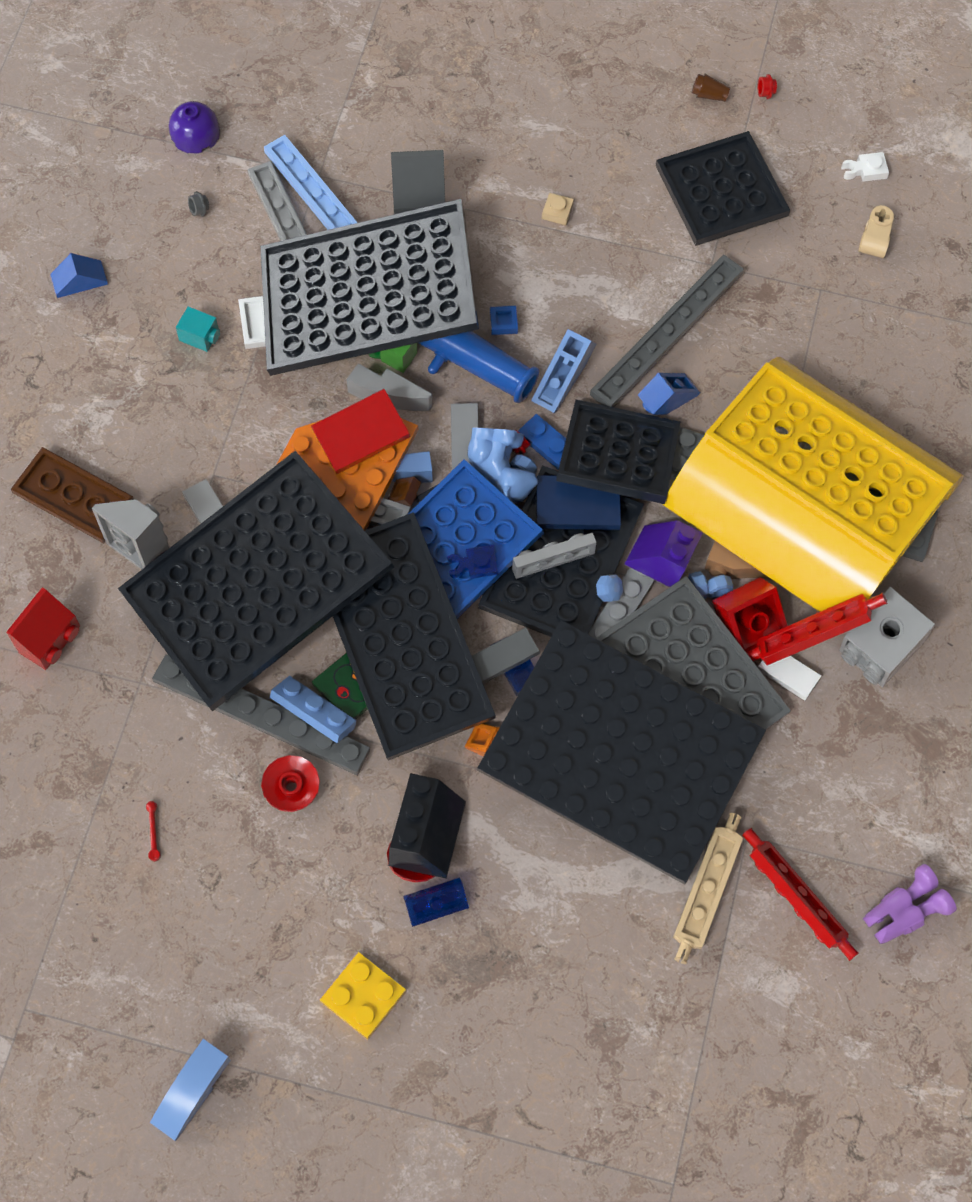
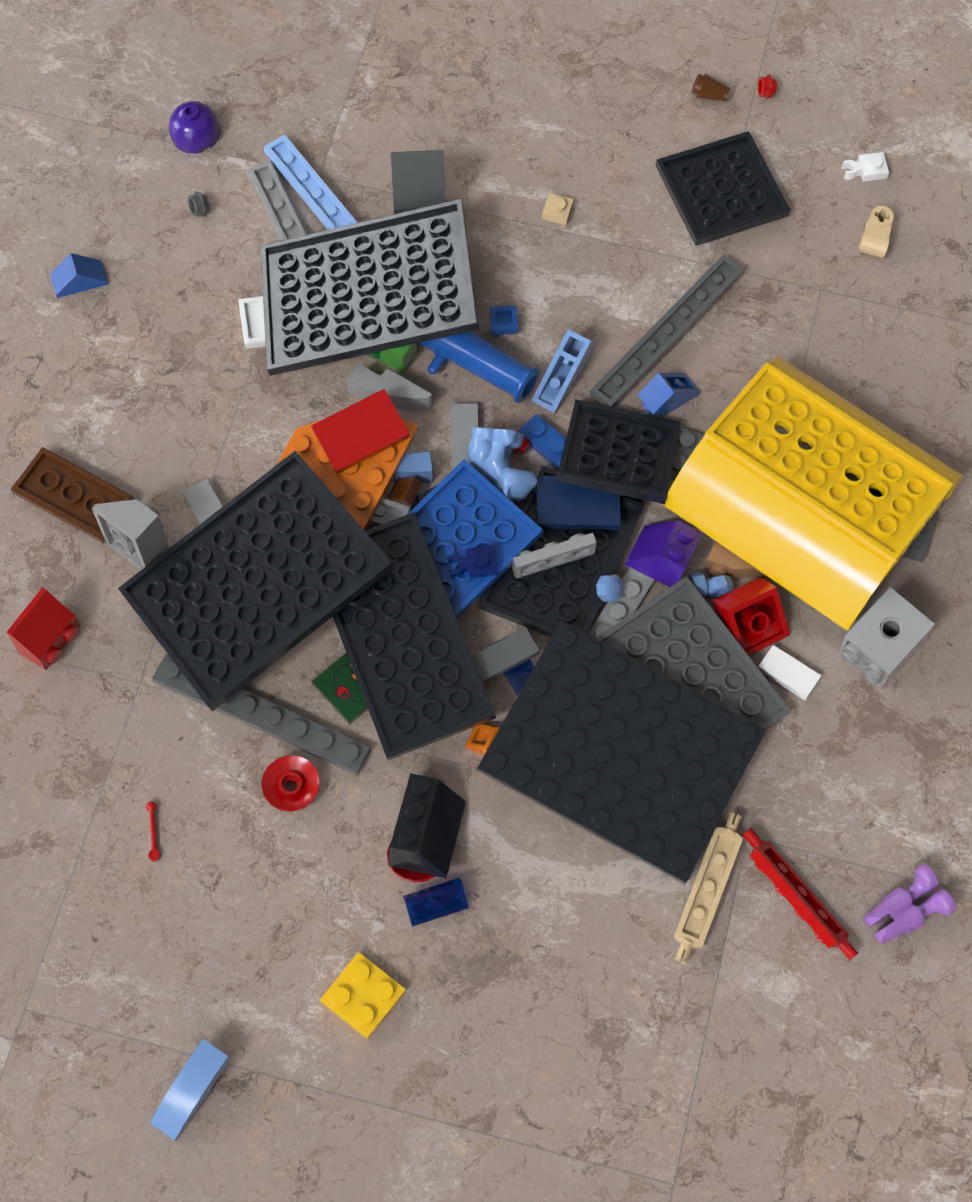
(198, 329): teal brick -> none
(313, 709): medium blue plate -> none
(523, 463): medium blue tile -> none
(816, 629): red plate -> none

